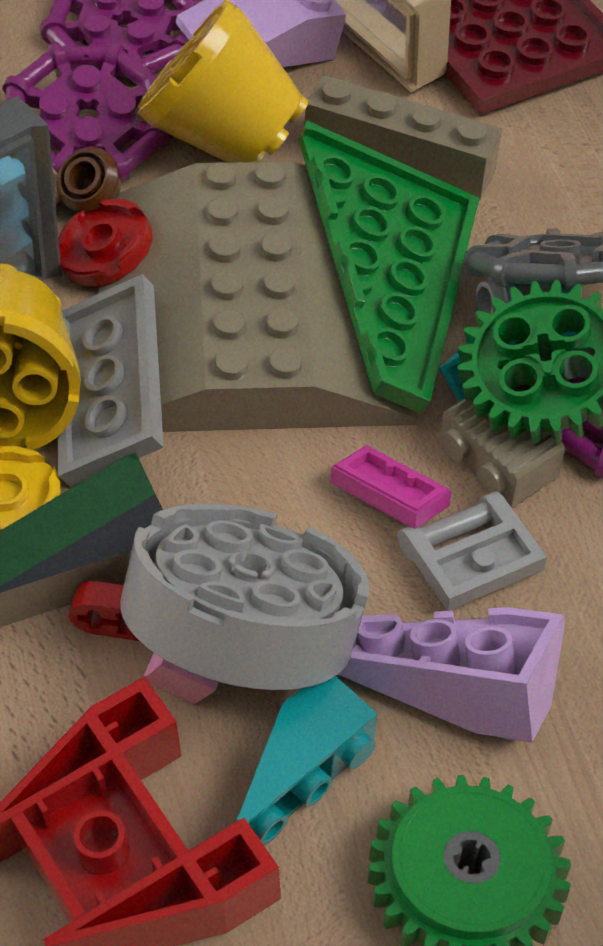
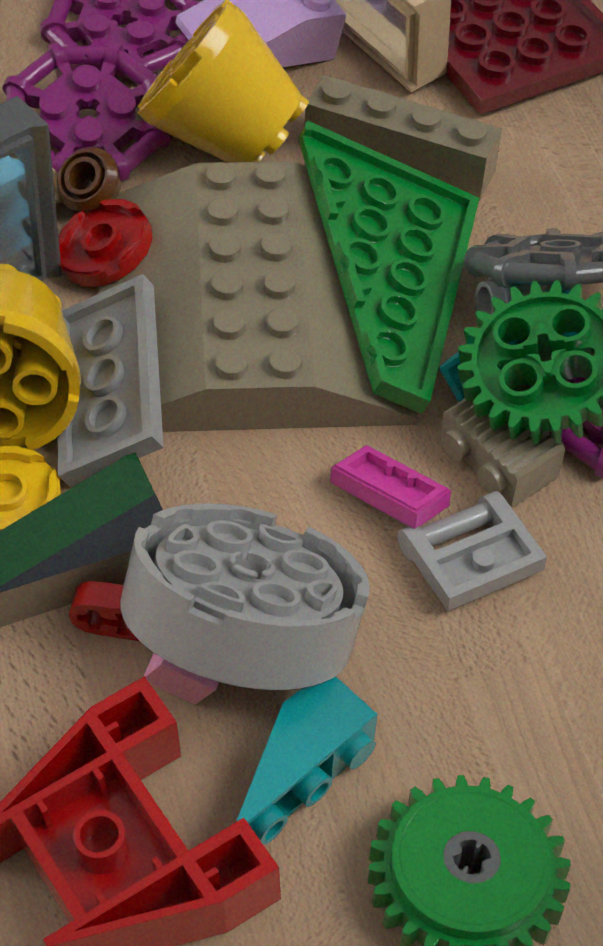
(472, 672): lavender wedge -> none

